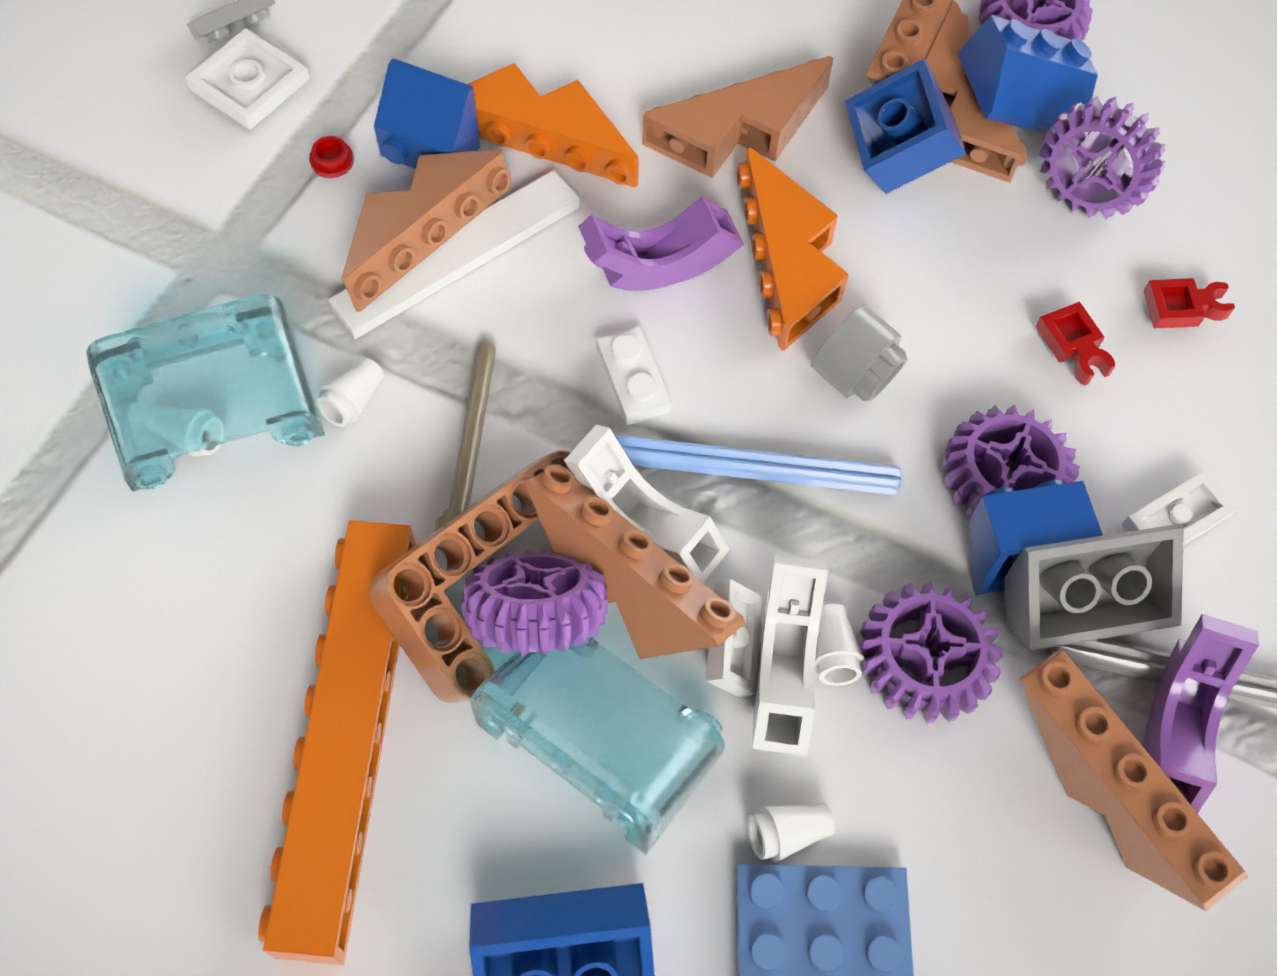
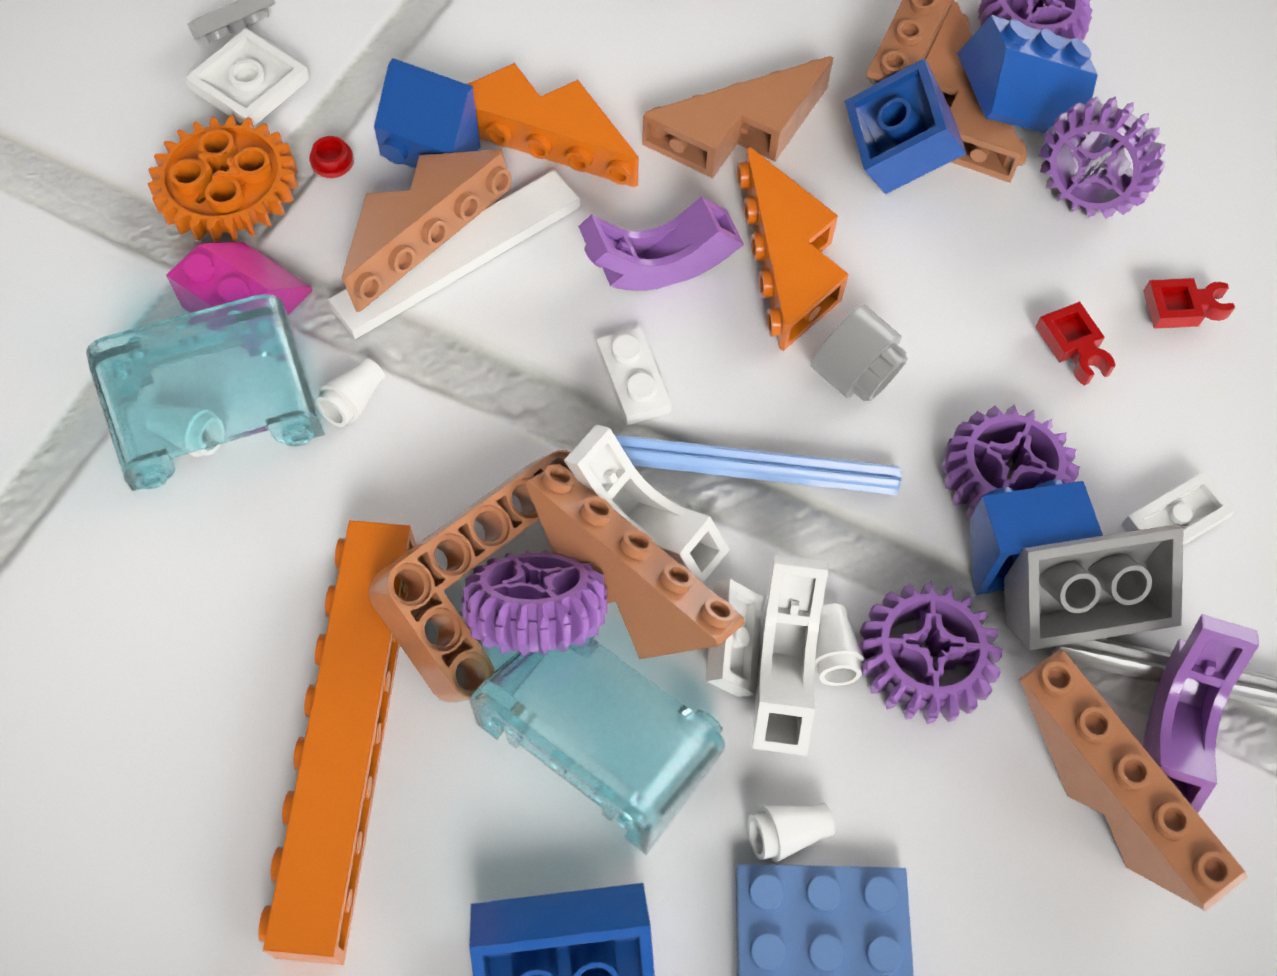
(223, 178): none -> orange gear
(230, 272): none -> dark pink slope
(471, 434): dark tan piece -> none

